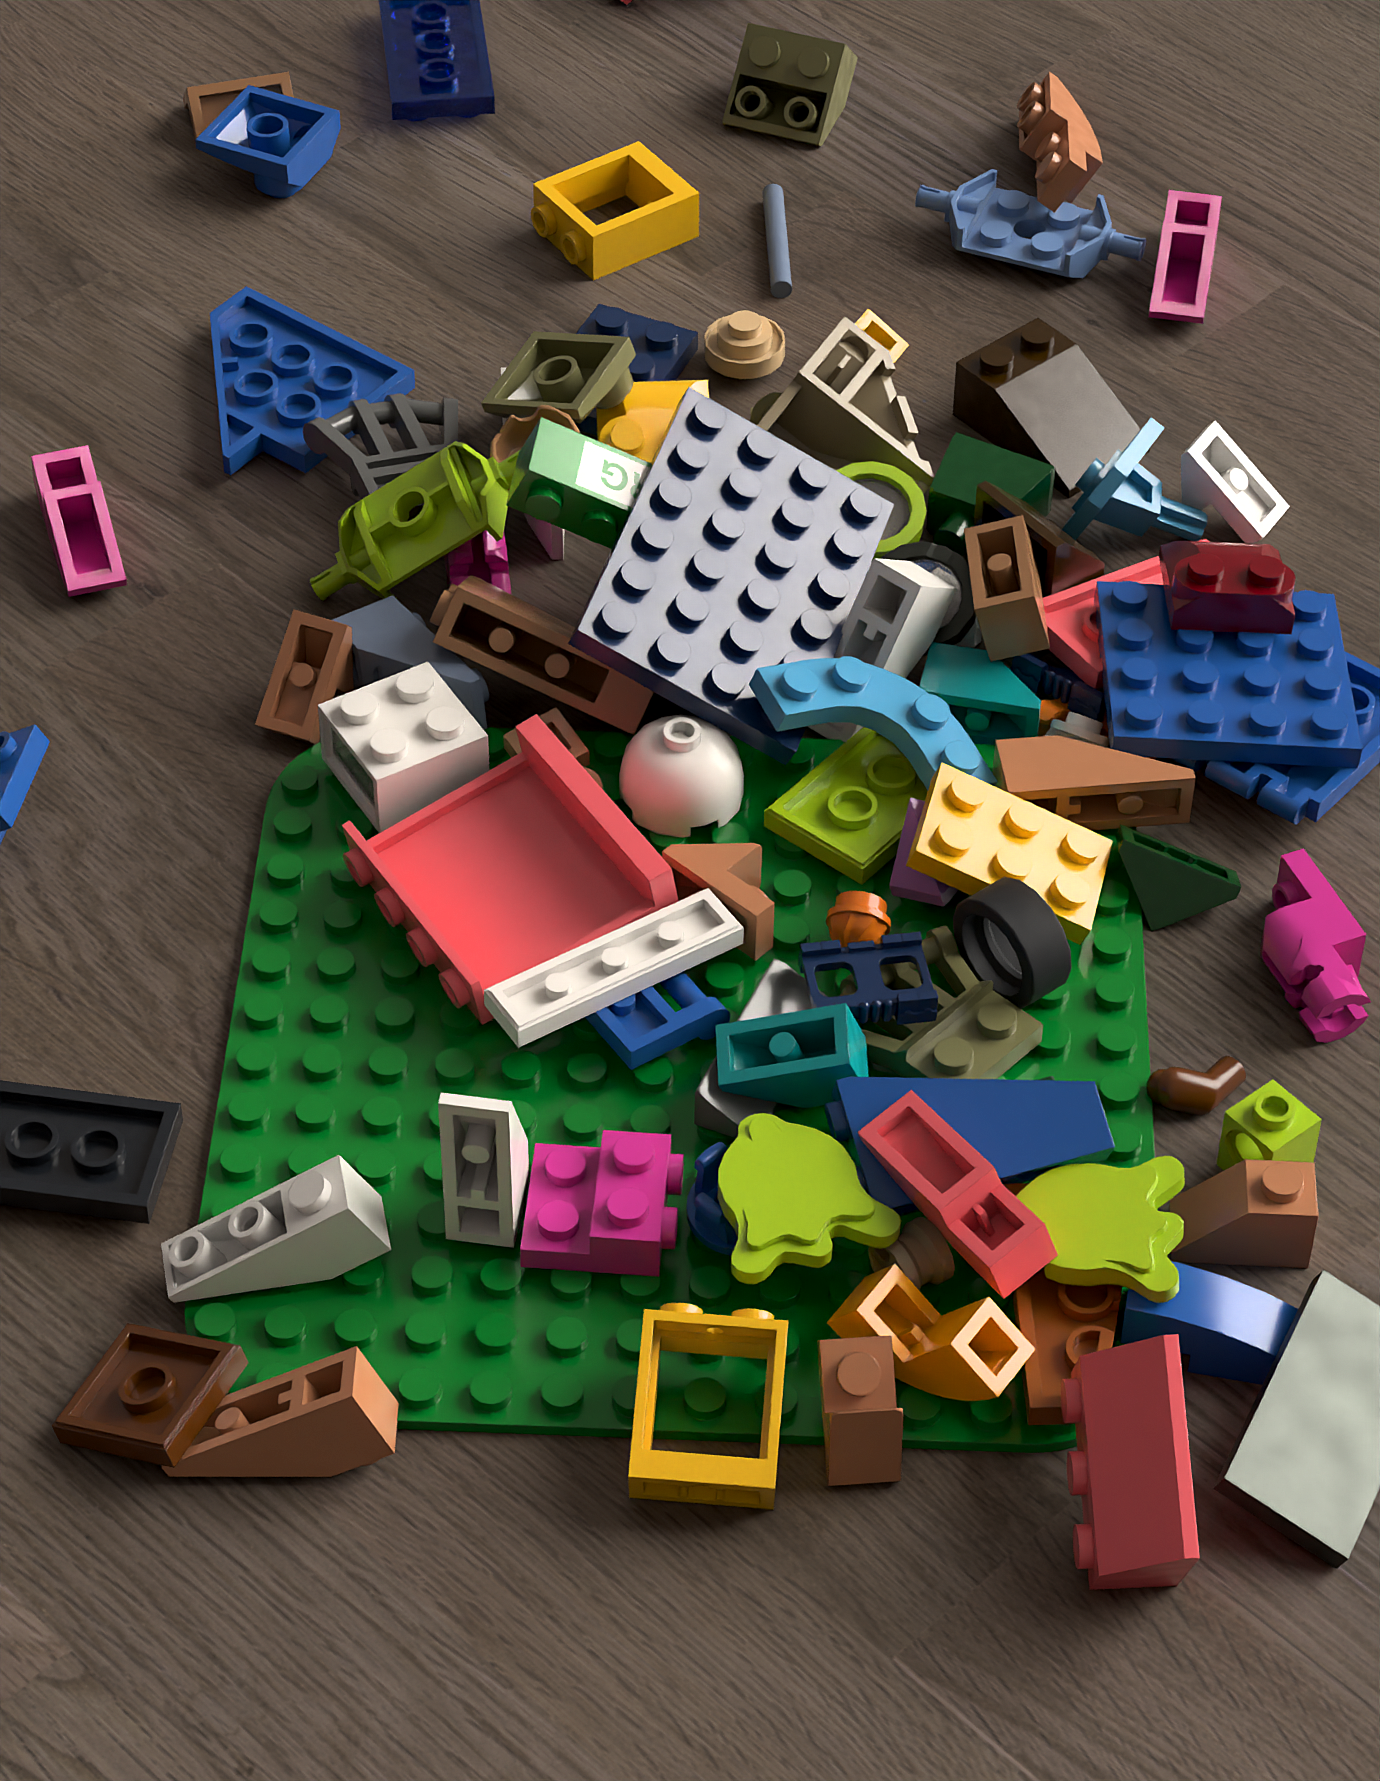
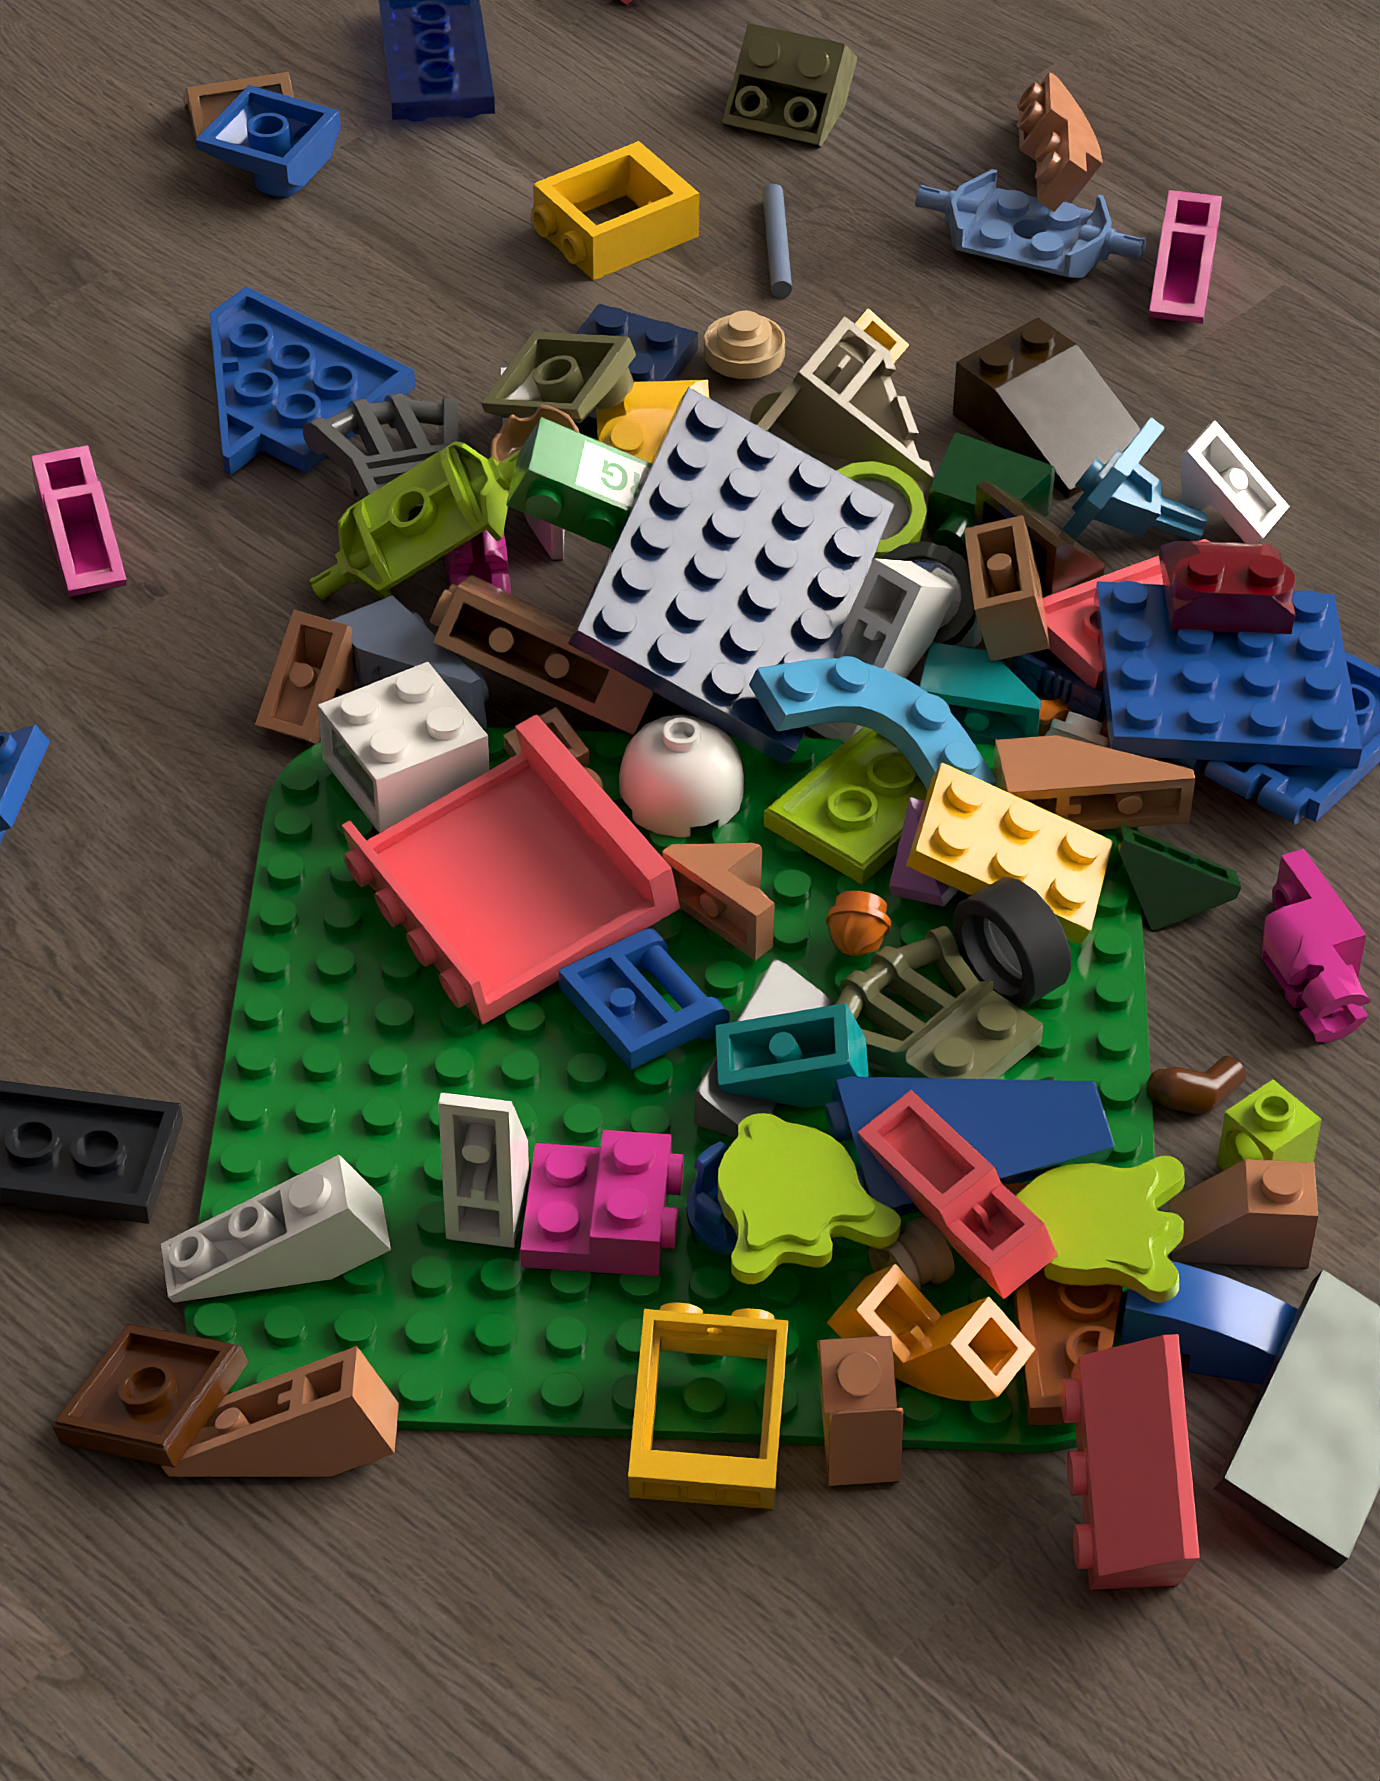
(613, 967): white tile -> none
(864, 963): dark blue piece -> none

